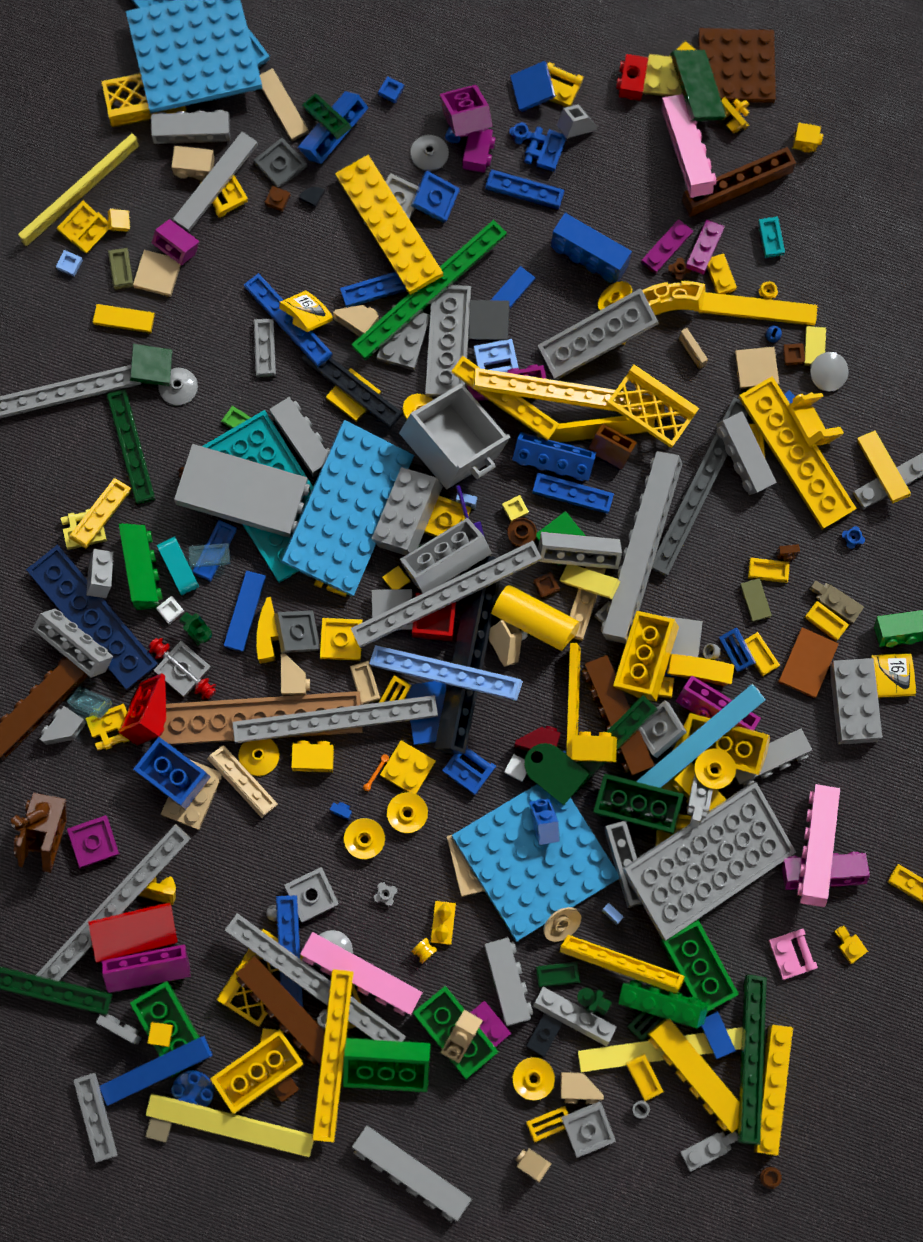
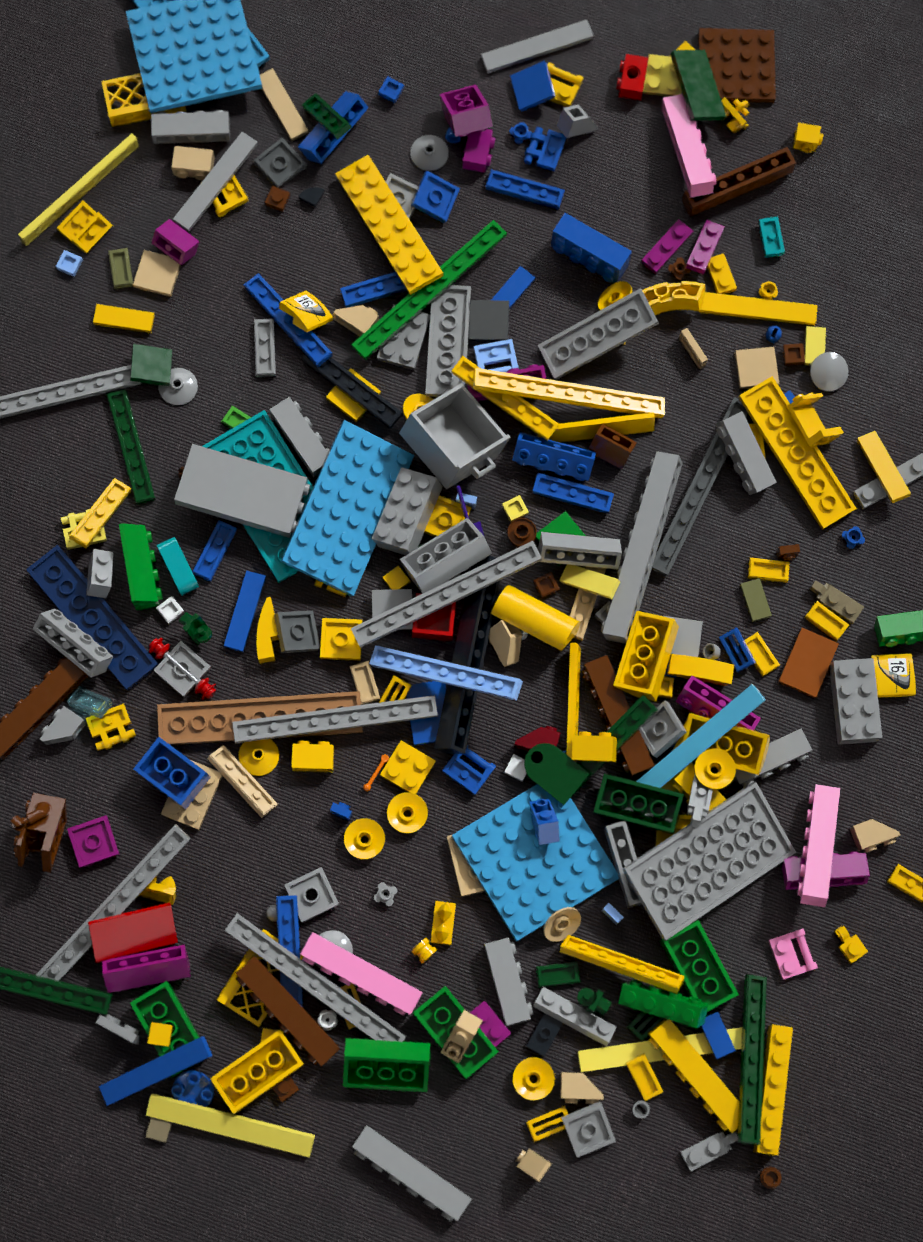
(95, 1117): light grey plate -> none
(118, 220): yellow tile -> none
(147, 712): red slope -> none
(209, 555): clear light blue tile -> none
(293, 678): tan slope -> none
(332, 1055): yellow plate -> none
(537, 46): none -> light grey tile
(664, 396): yellow fence -> none
(872, 833): none -> tan slope

